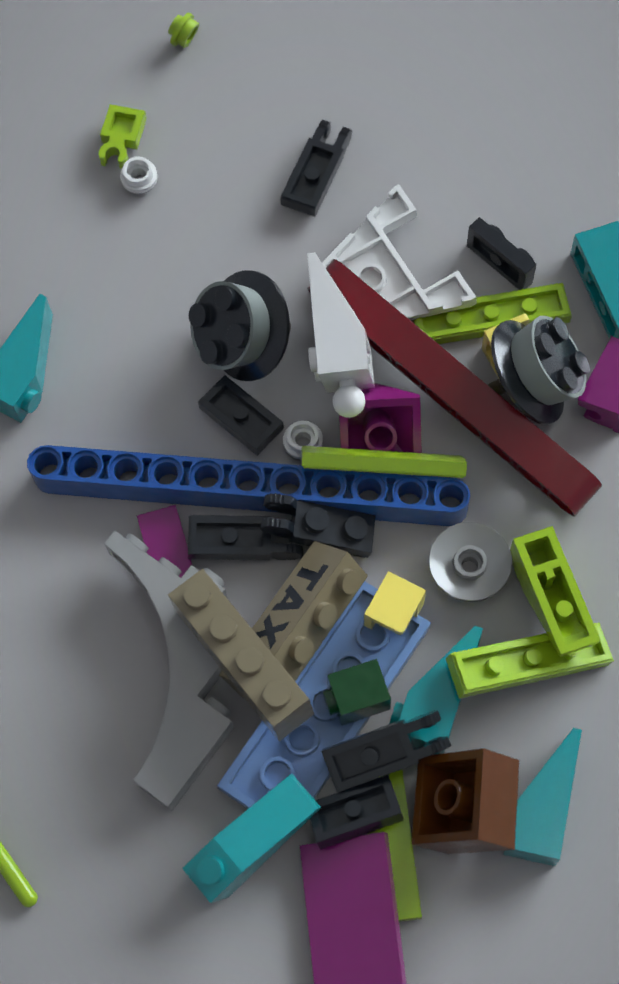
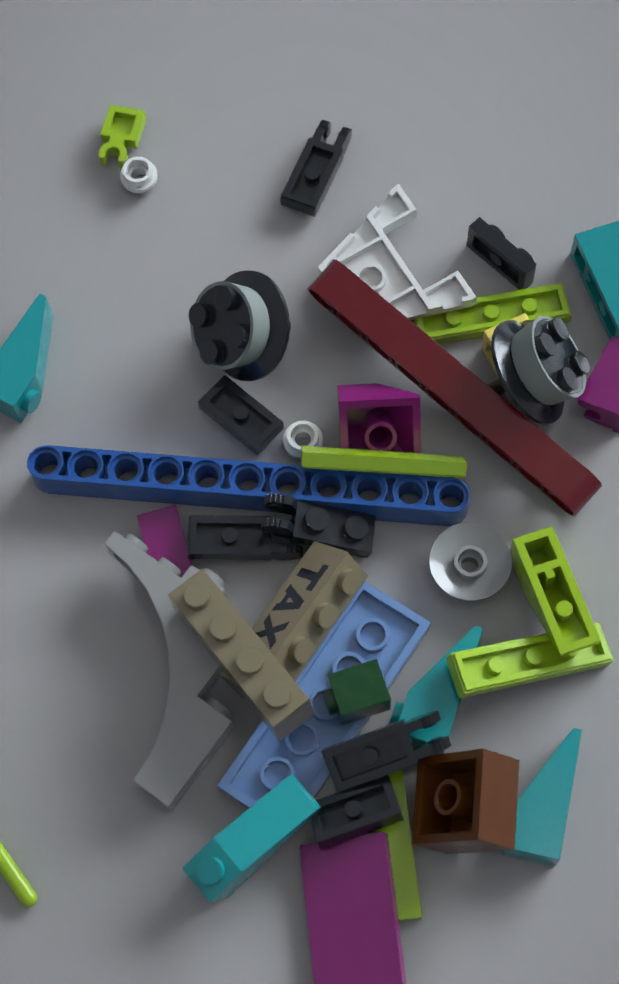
(183, 30): lime plate -> none
(341, 345): white slope -> none
(394, 604): light yellow panel -> none

